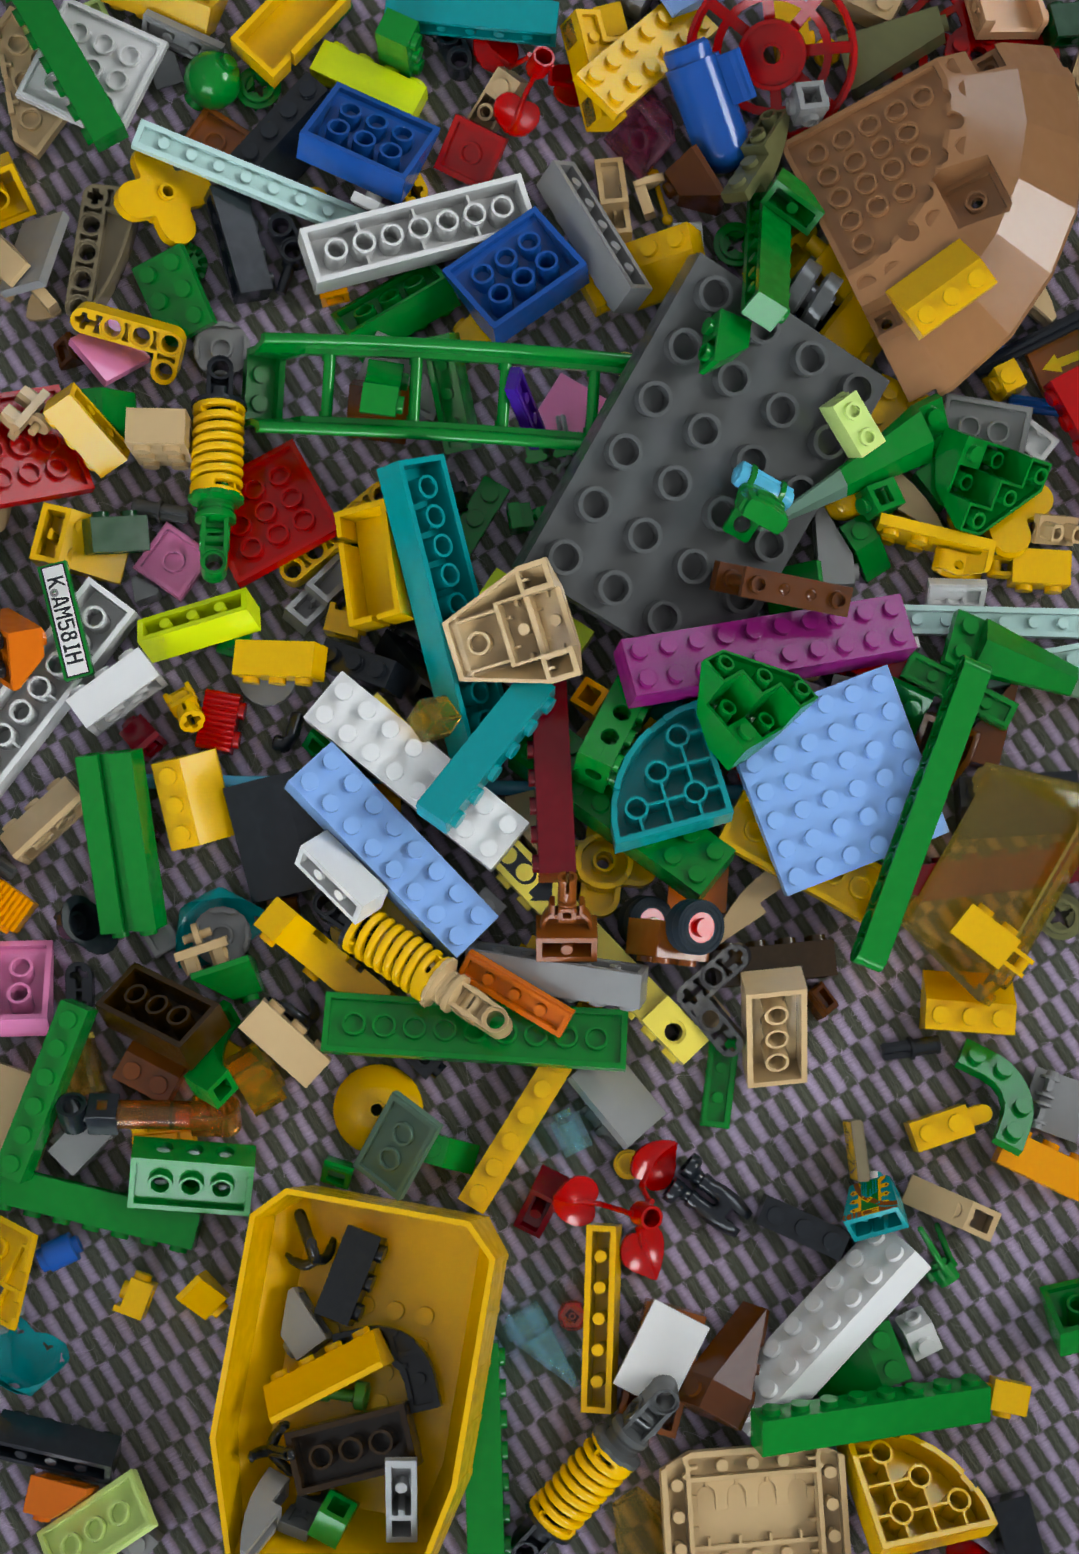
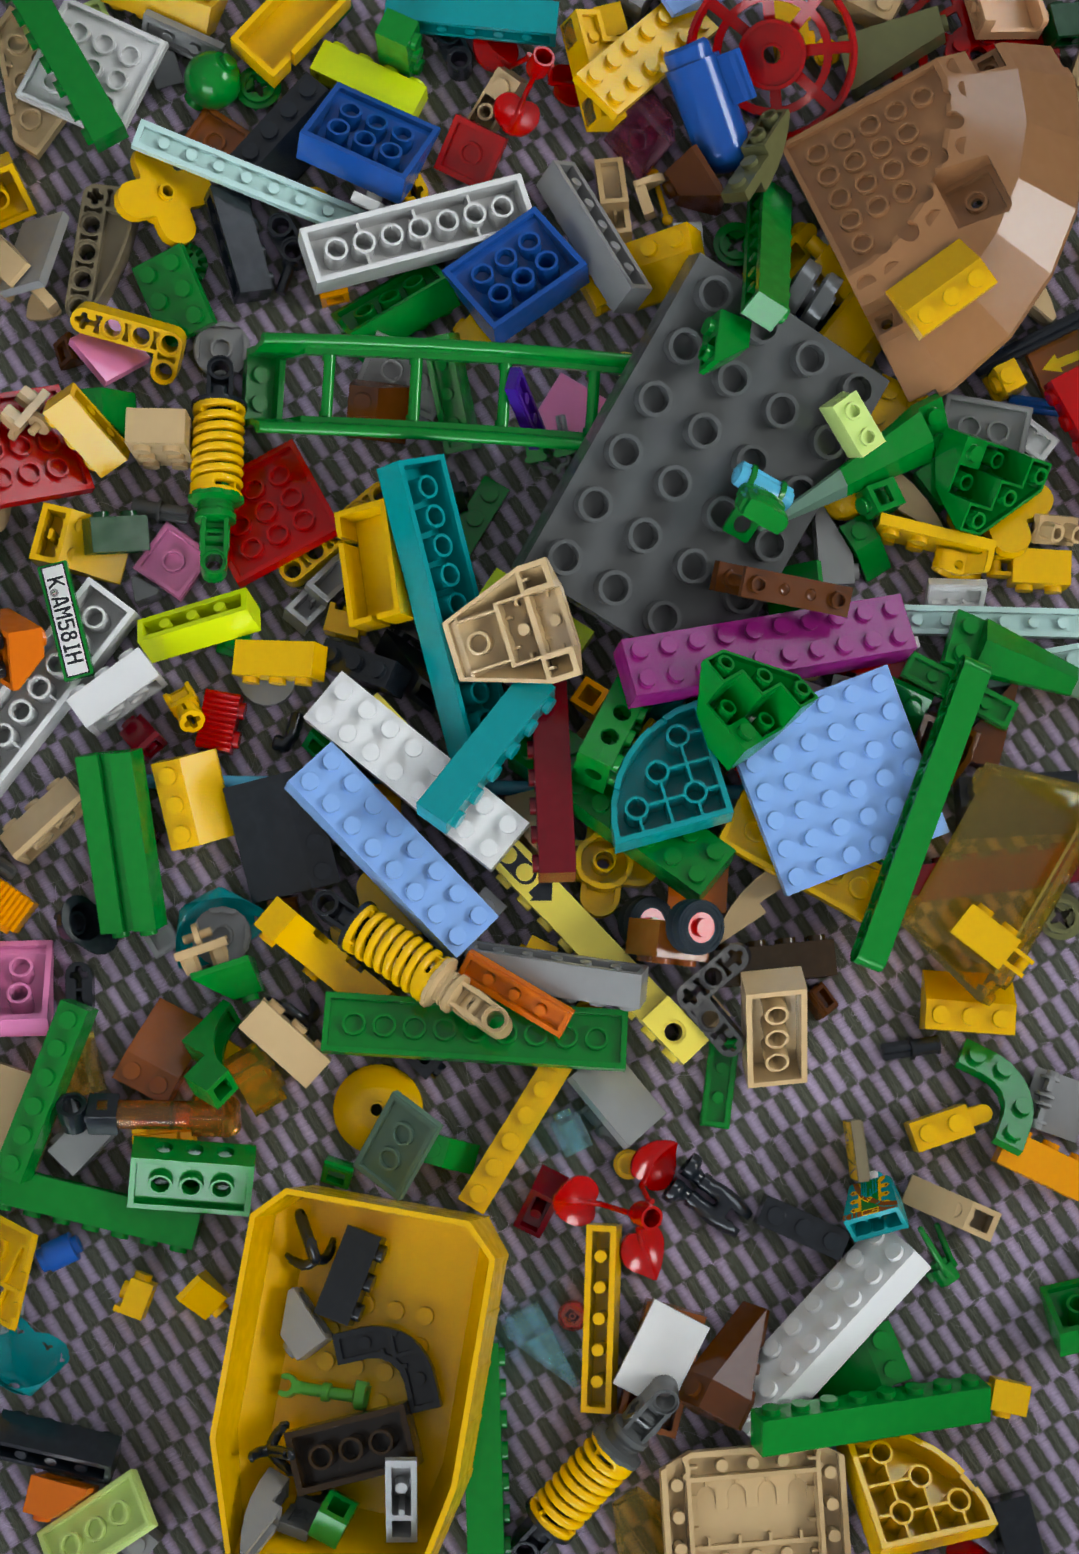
(163, 1015): dark brown brick -> none
(326, 1374): yellow slope -> none
(341, 877): white brick -> none
(383, 388): green brick -> none
(433, 718): clear yellow brick -> none
(522, 517): green piece -> none
(566, 930): dark orange brick -> none
(793, 202): green slope -> none
(807, 103): light grey brick -> none
(919, 1333): white bracket -> none

